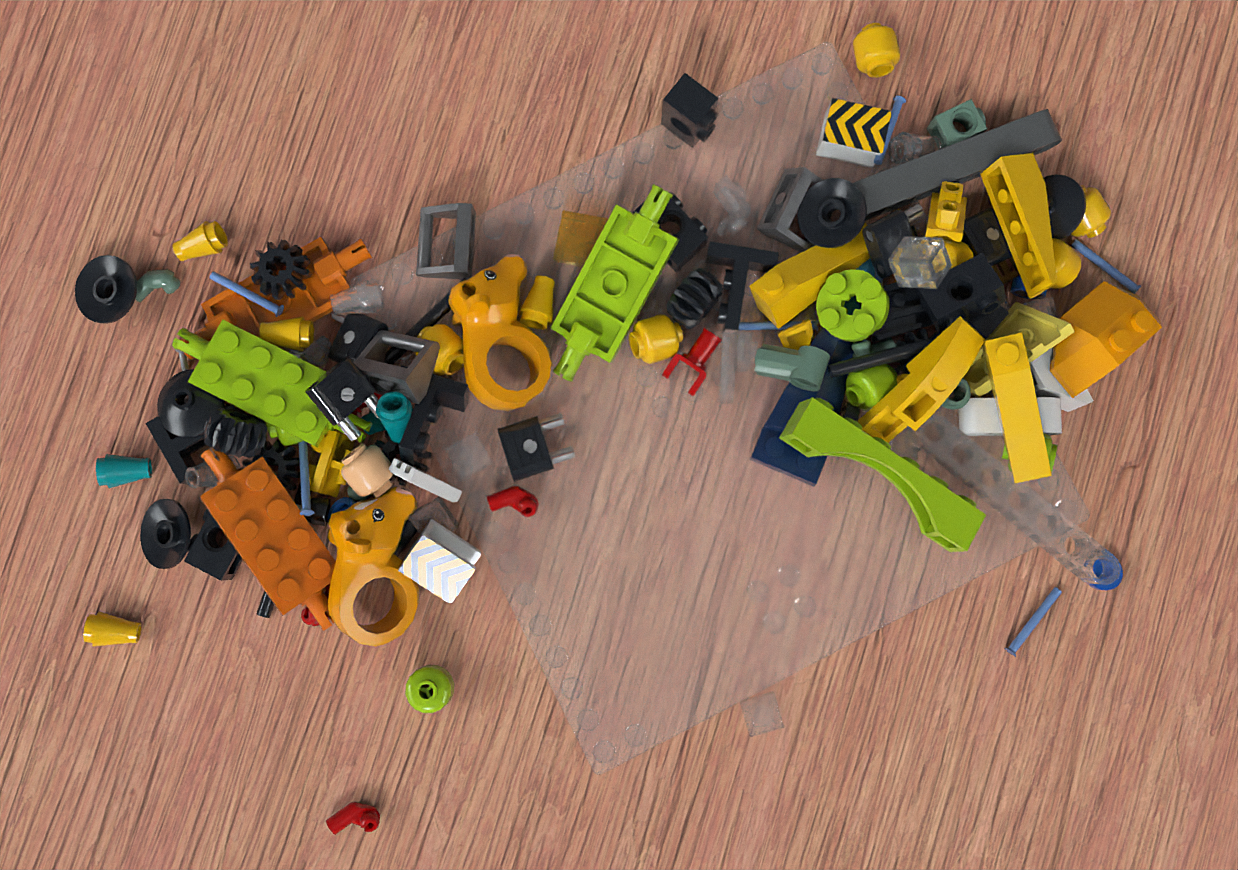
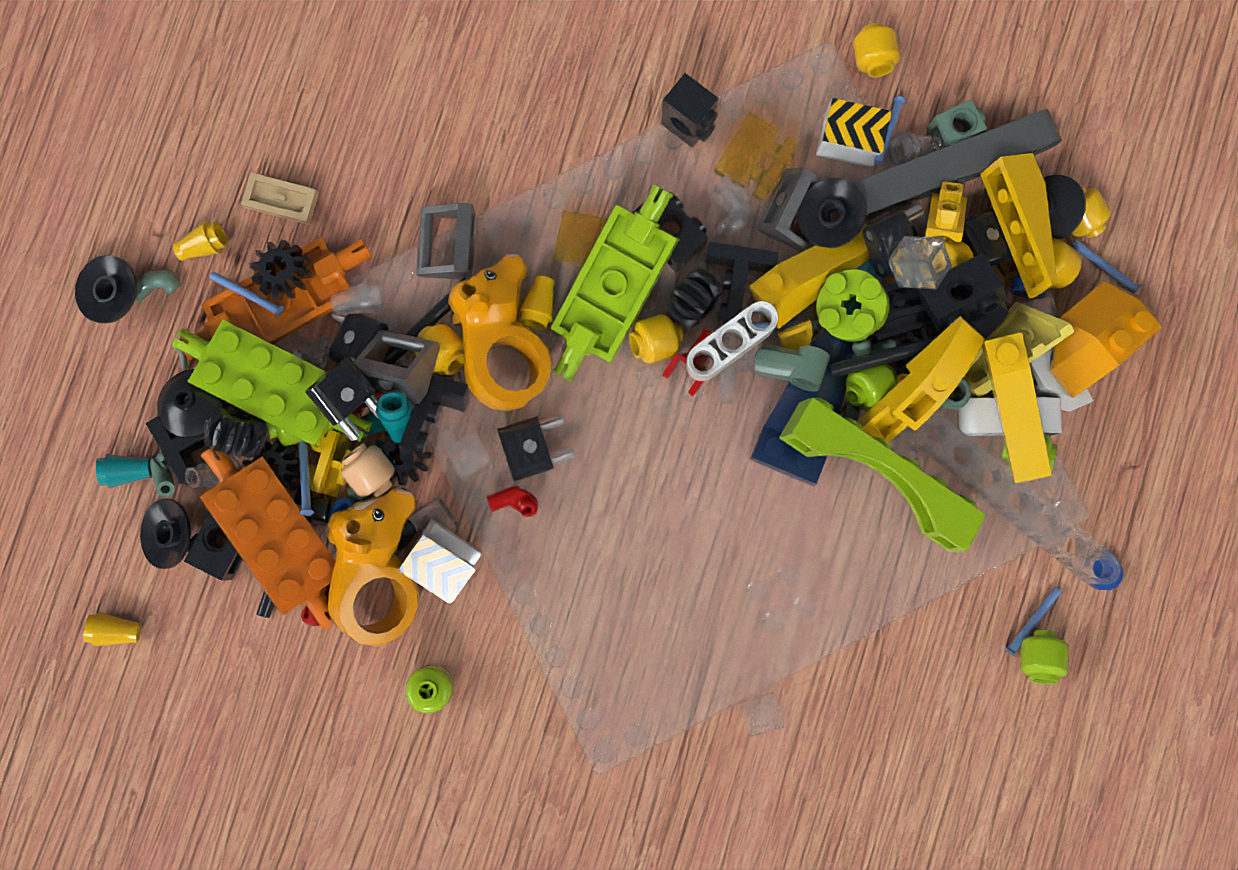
(162, 475): none -> sand green arm
(280, 198): none -> tan plate
(288, 333): yellow cone -> none
(354, 813): red arm -> none
(424, 480): white tile -> none
(742, 327): none -> white beam
(746, 151): none -> clear yellow plate
(1044, 657): none -> lime head

